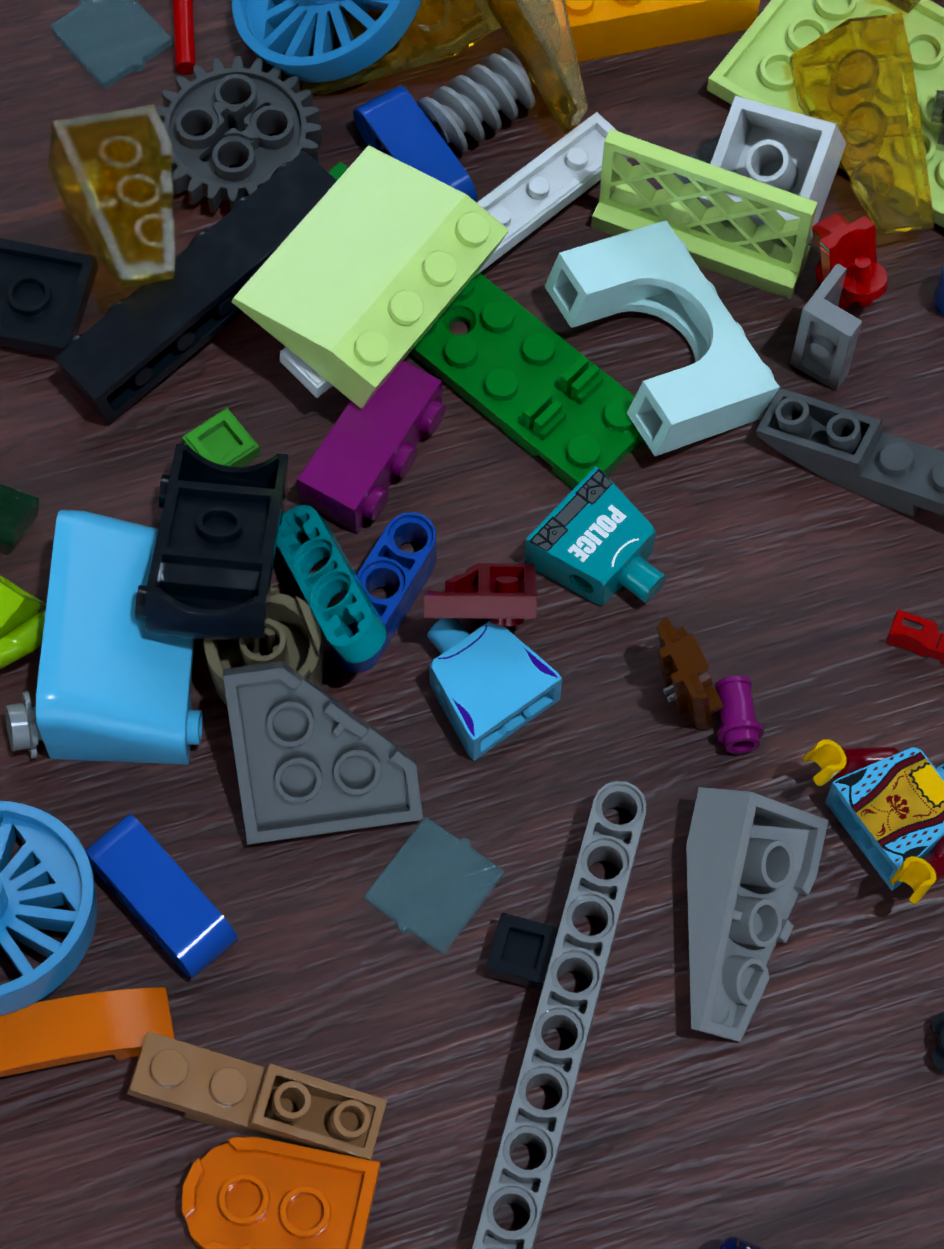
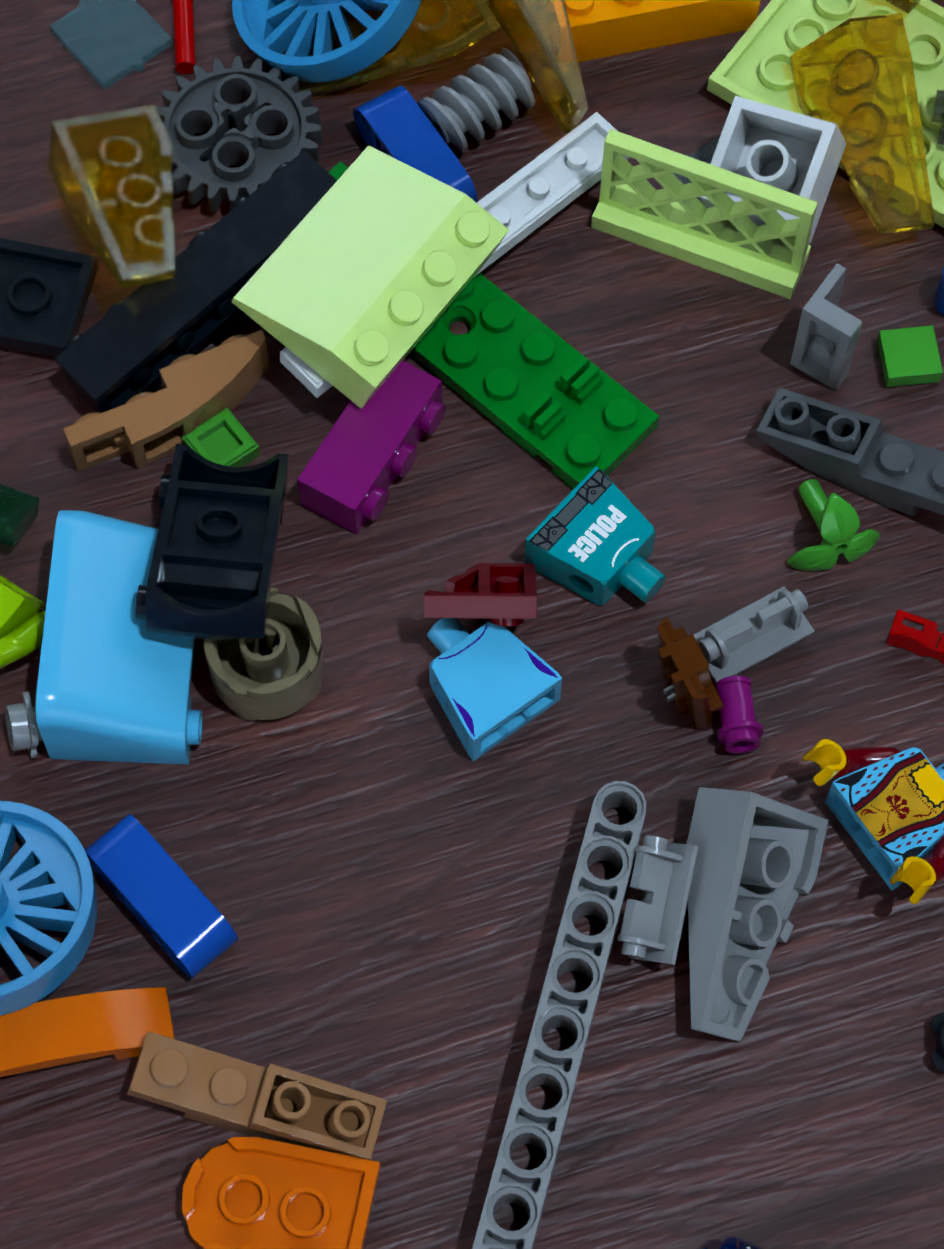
(191, 394): none -> medium nougat slope
(311, 760): dark grey plate -> none
(328, 582): teal beam -> none
(398, 570): blue beam -> none
(434, 885): clear light blue piece -> none
(521, 951): black plate -> none
(655, 923): none -> light grey hinge
(656, 275): light aqua arch -> none
(754, 633): none -> light grey hinge
(837, 526): none -> bright green plant
(855, 249): red hips -> none
(909, 356): none -> bright green tile

